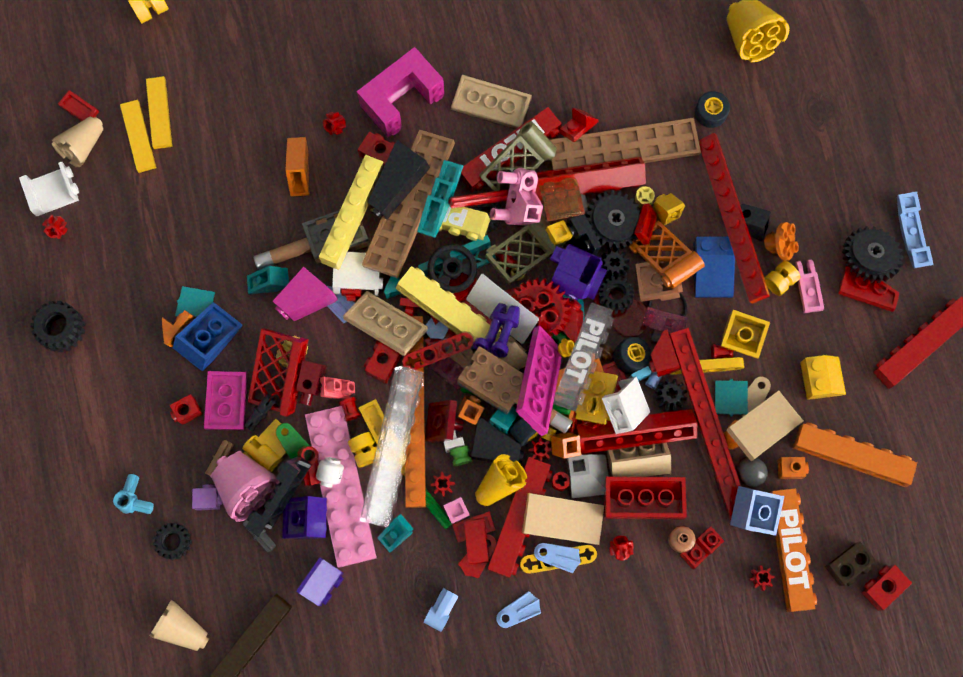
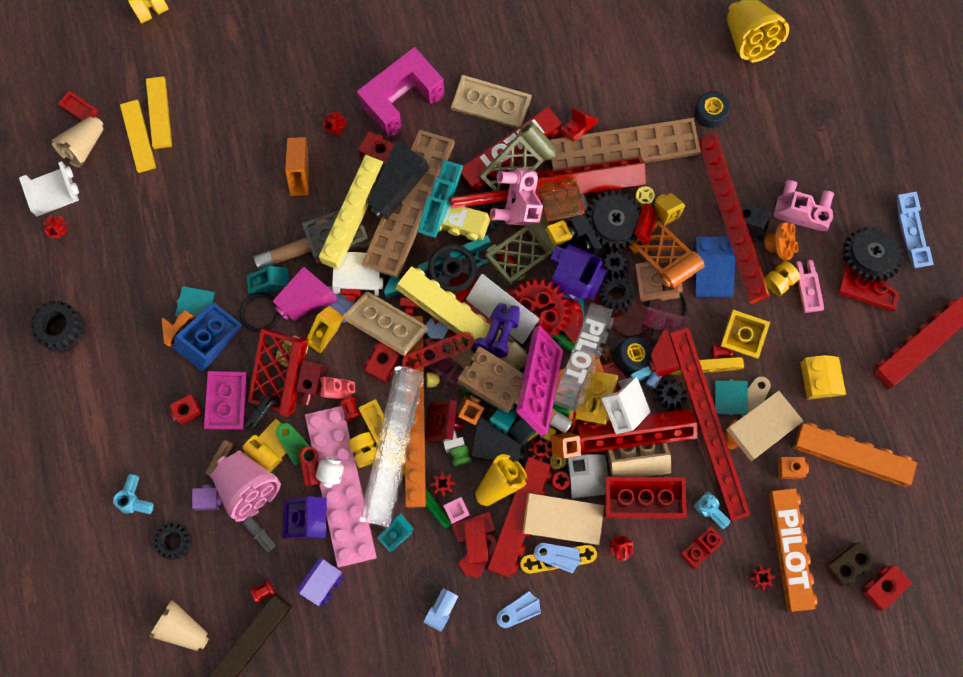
(242, 310): none -> black tyre
(262, 591): none -> red bush
(291, 475): black piece -> none
(324, 328): none -> yellow slope
(432, 379): none -> light yellow hinge
(554, 464): none -> light yellow hinge
(565, 347): yellow plate -> none
(677, 544): nougat head -> none
(708, 506): none -> medium azure axle
(752, 472): dark grey hair -> none
(757, 510): medium blue slope -> none
(790, 210): none -> bright pink piece

